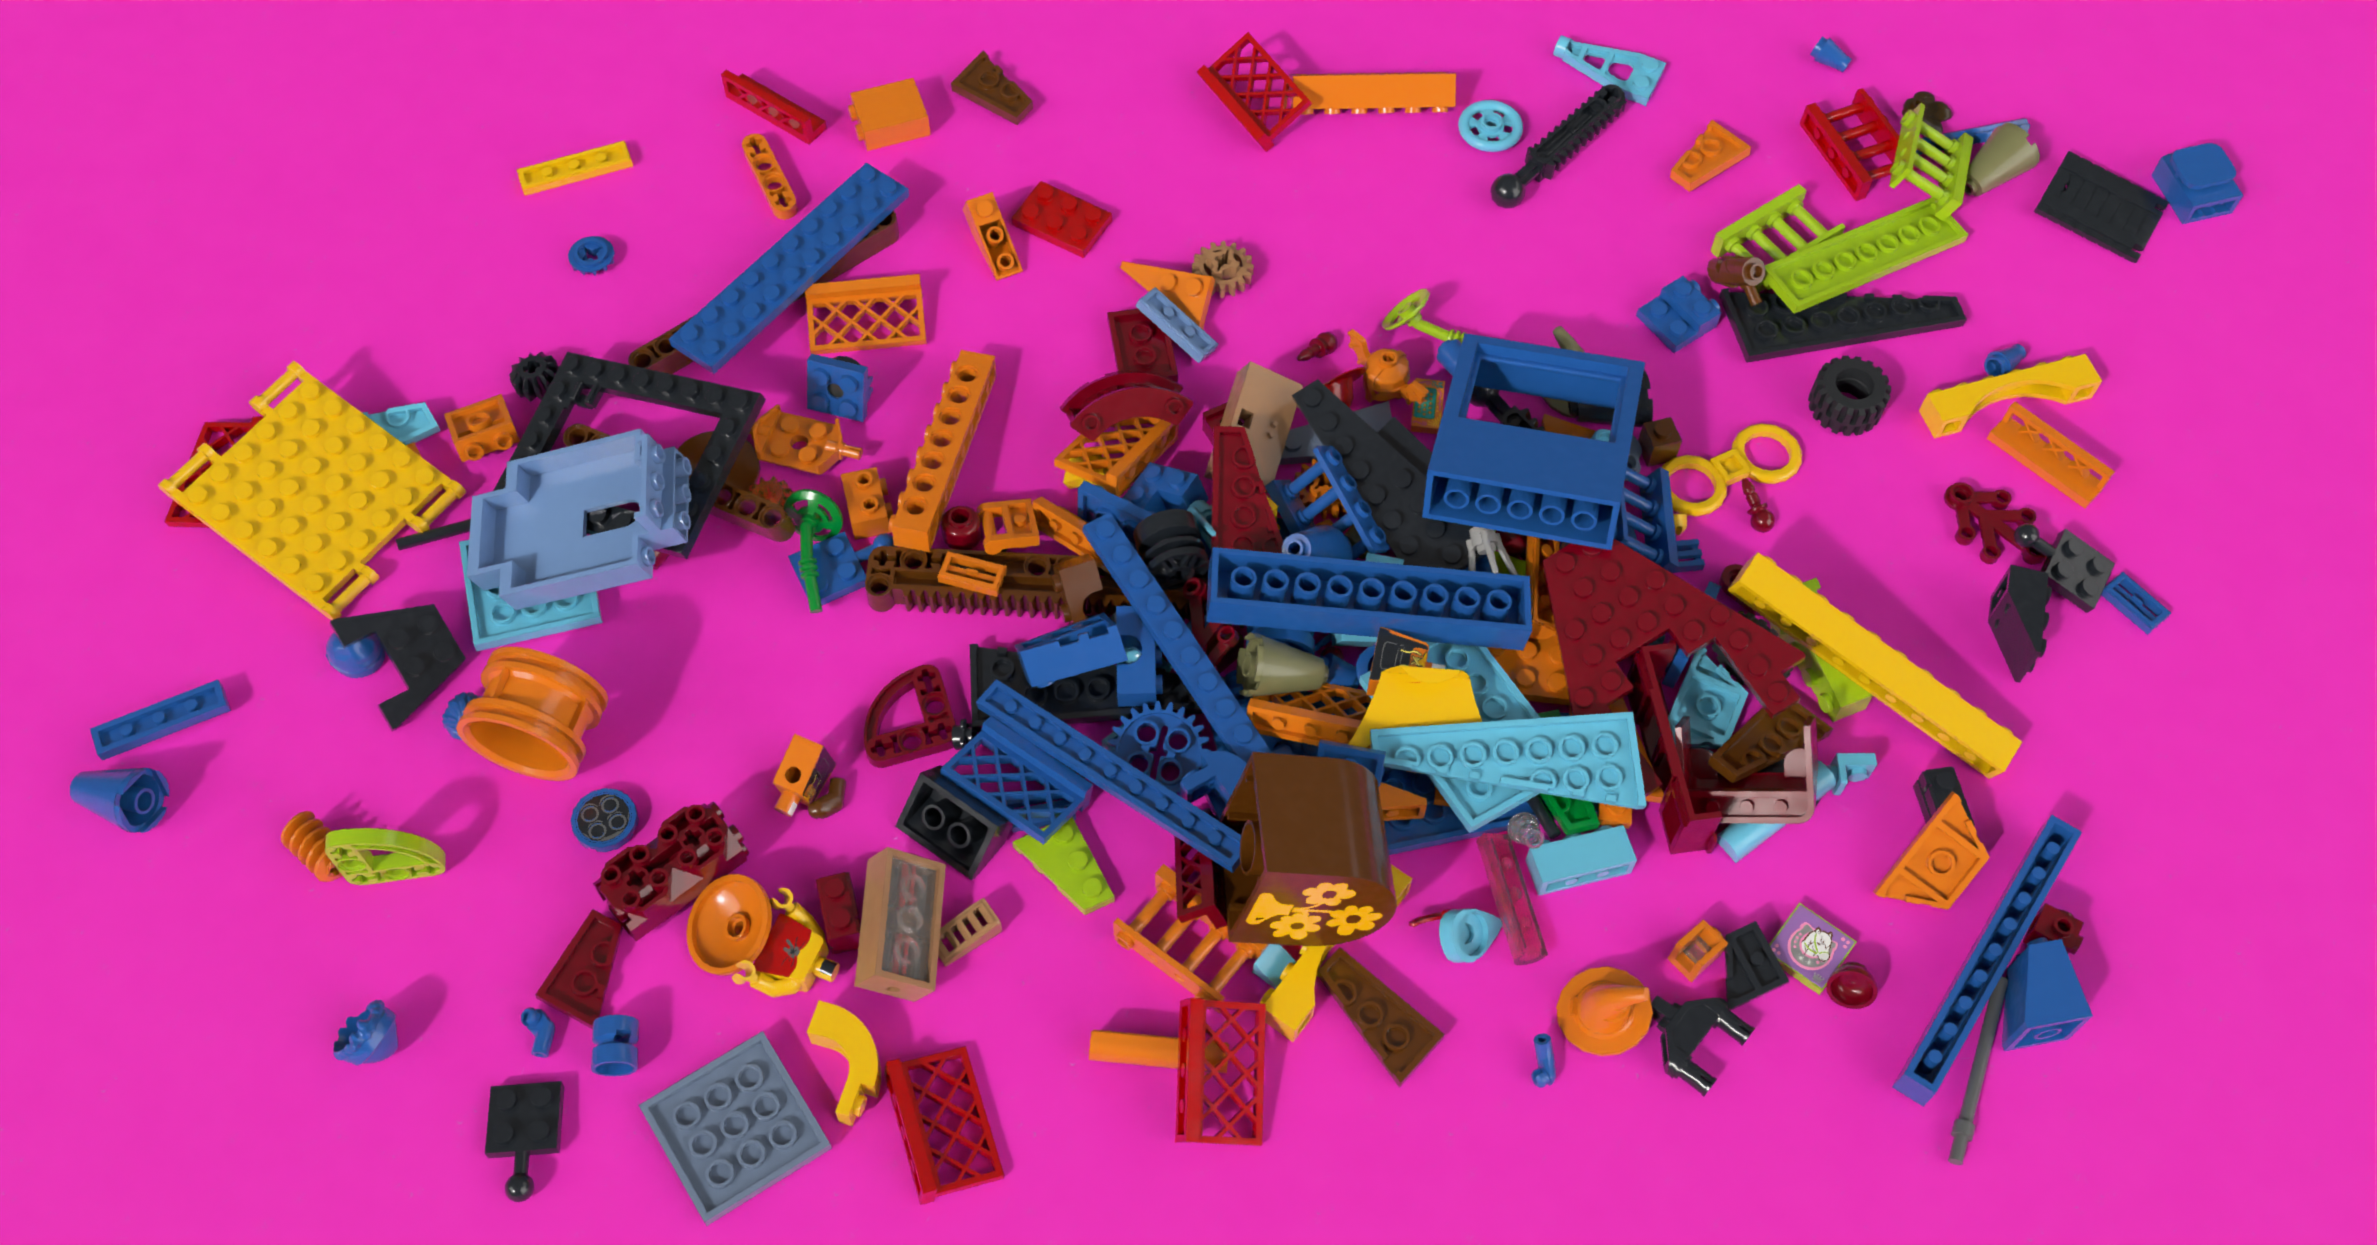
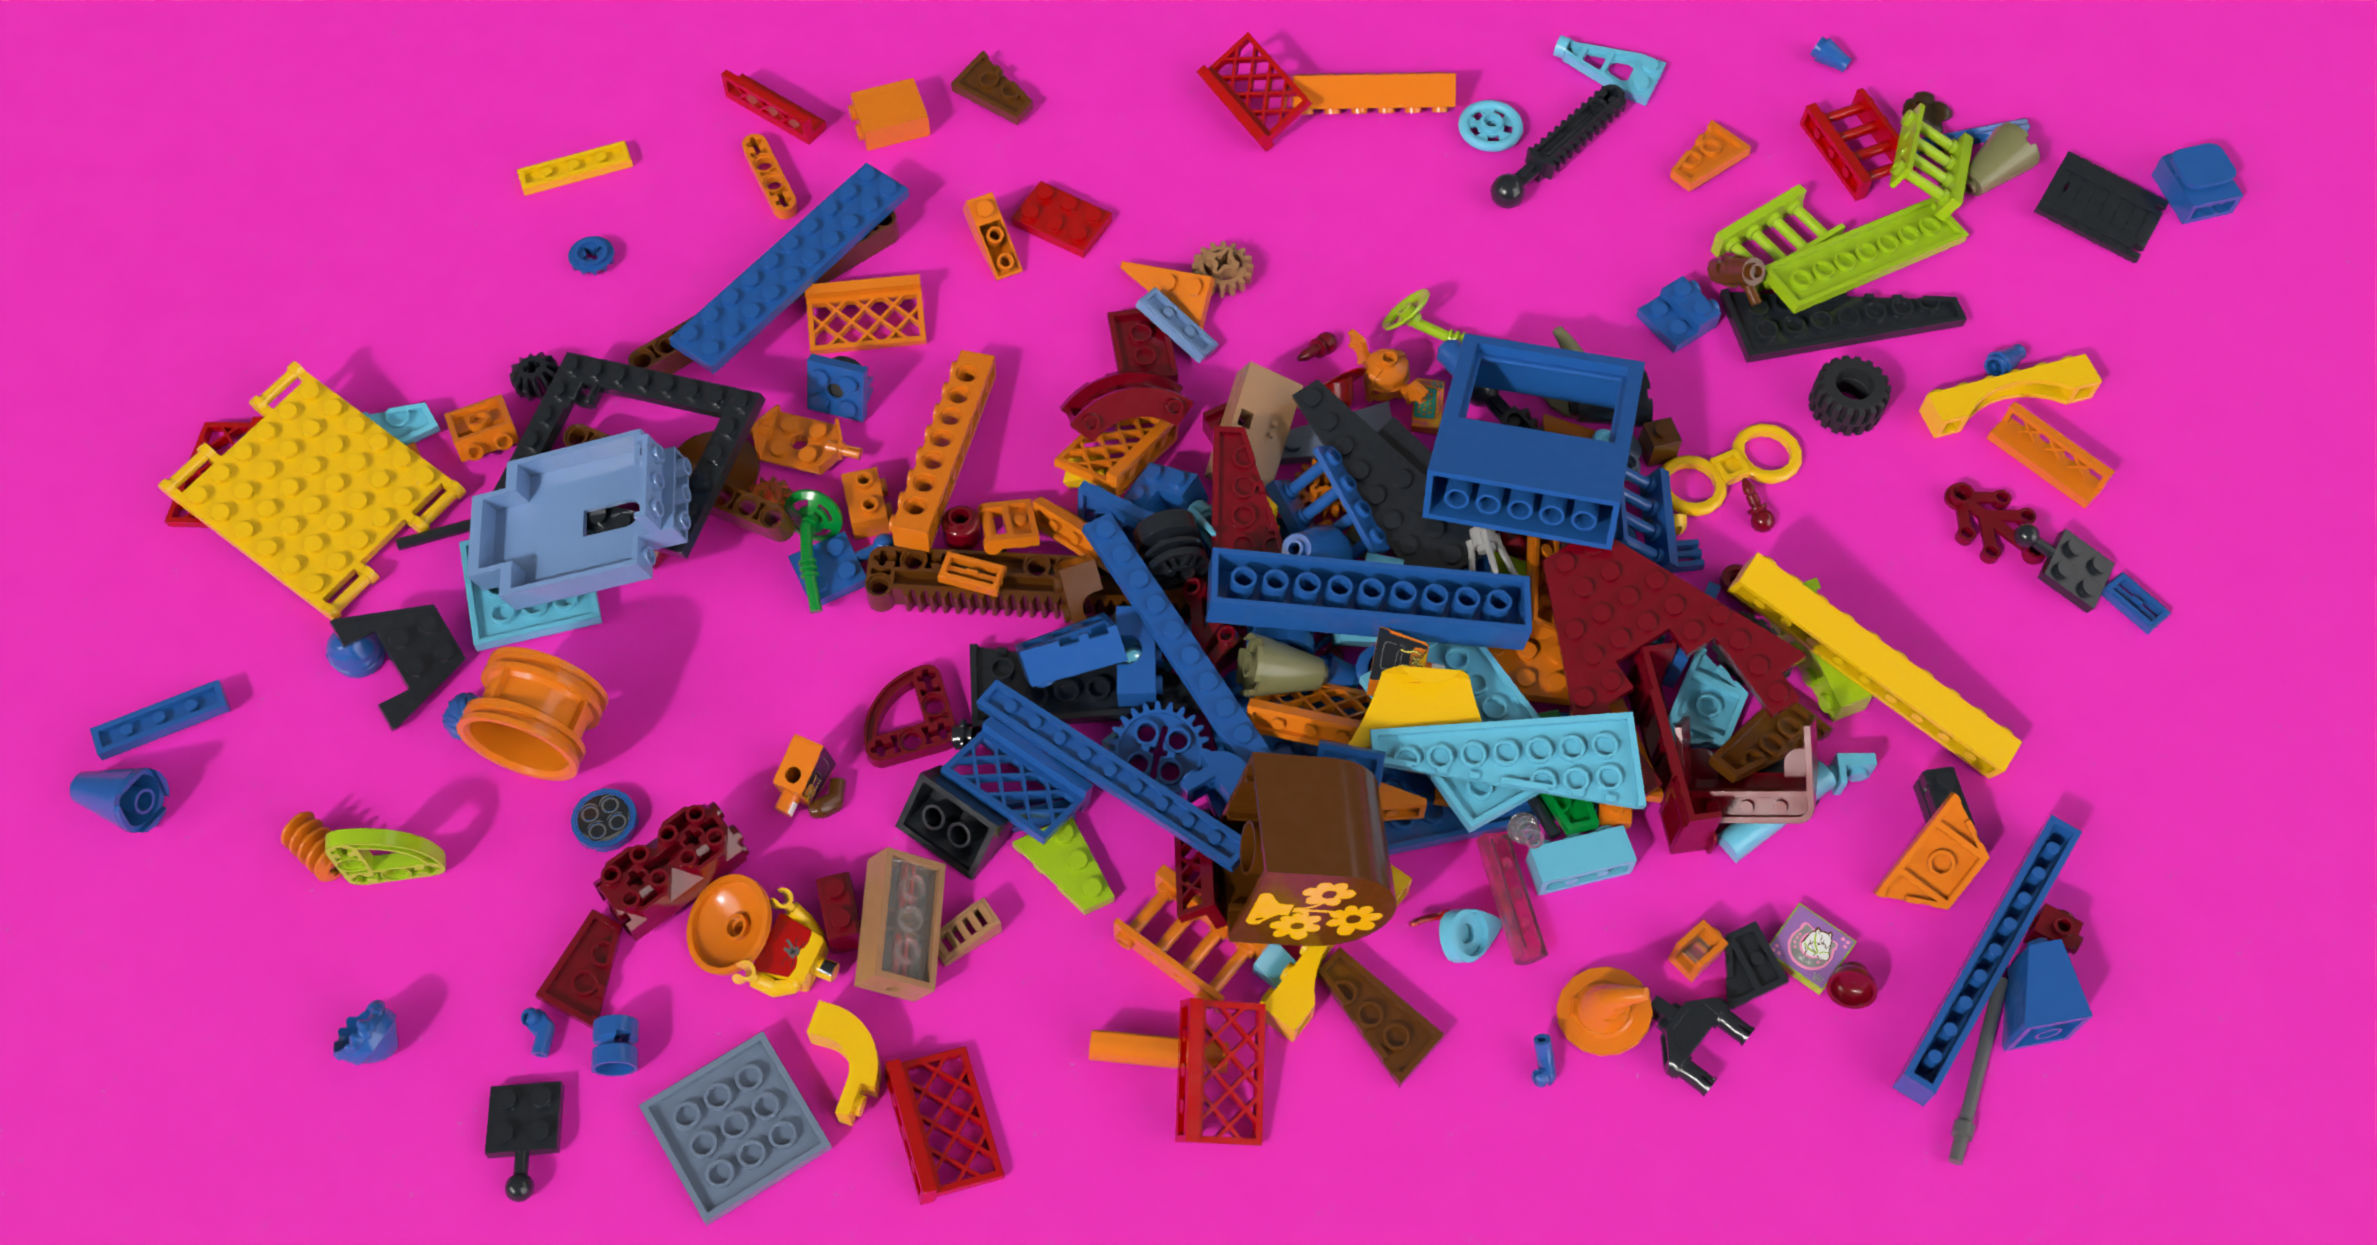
(2020, 617): slope -> none

